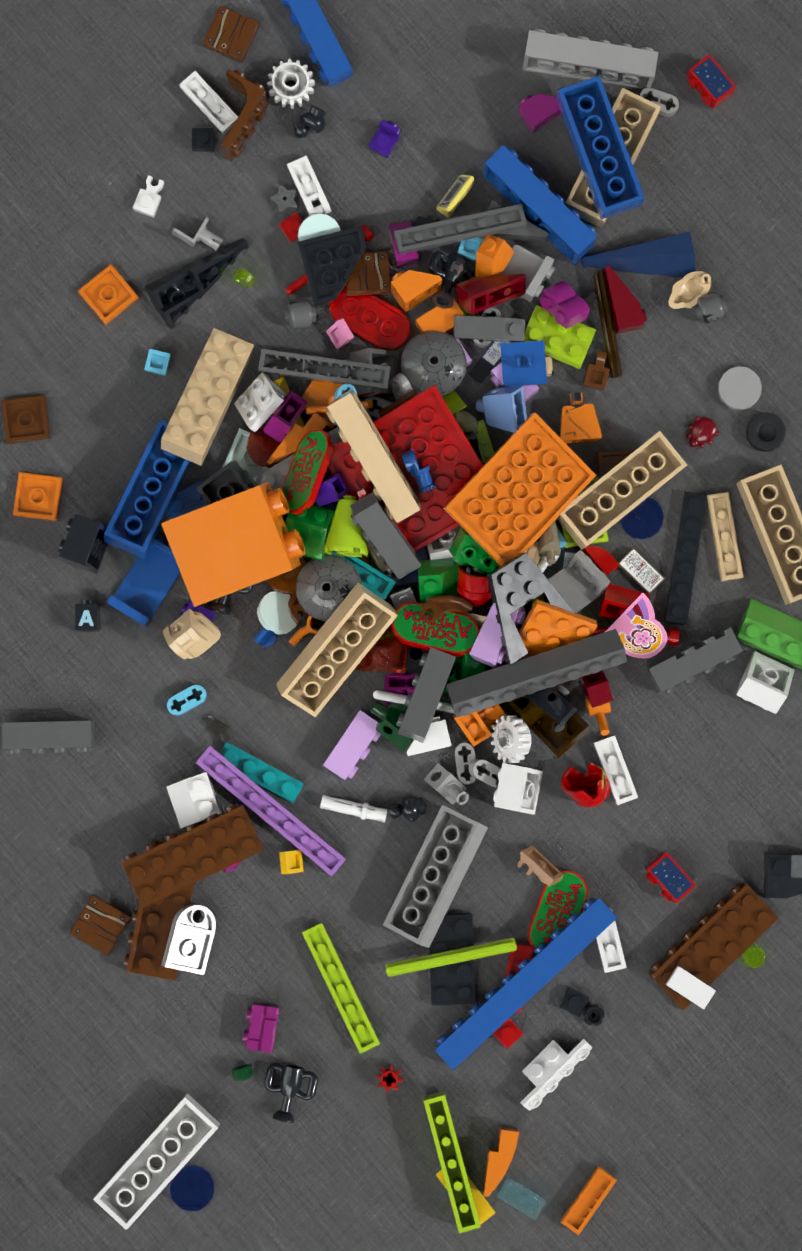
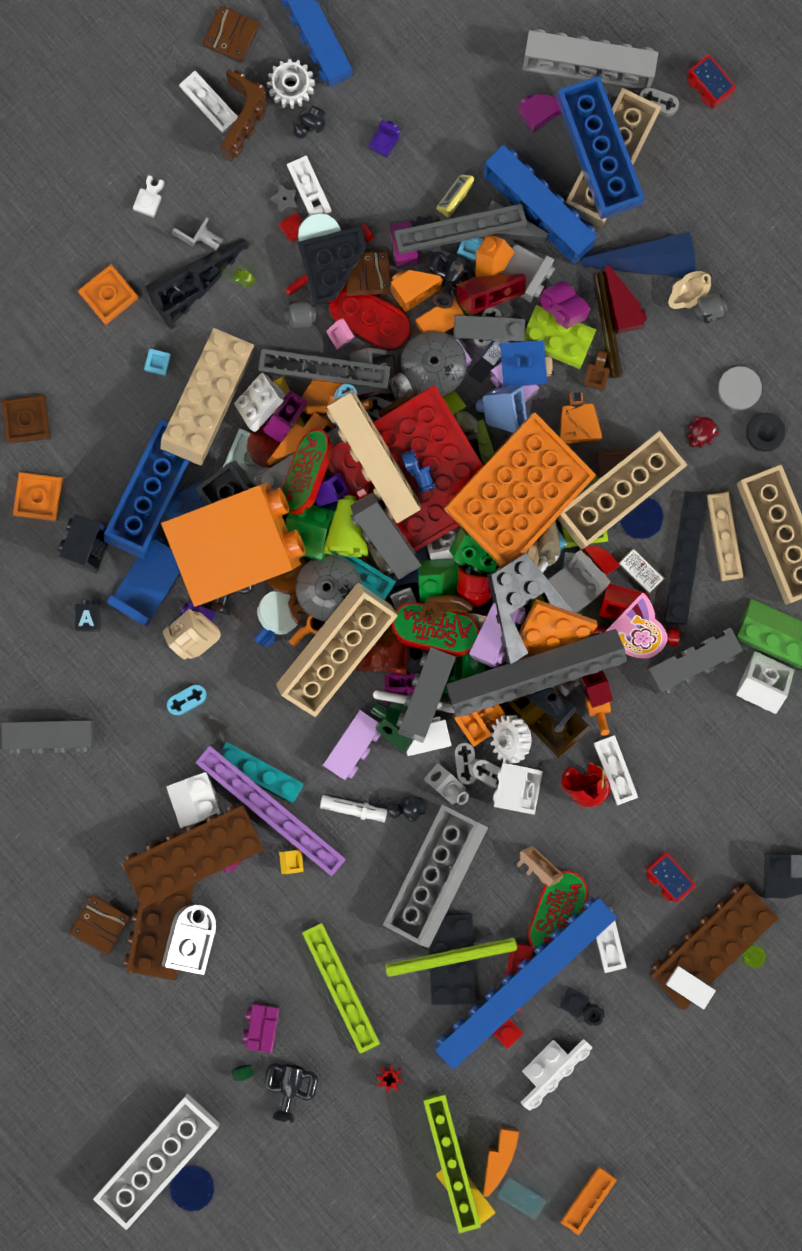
(203, 139): black plate -> none

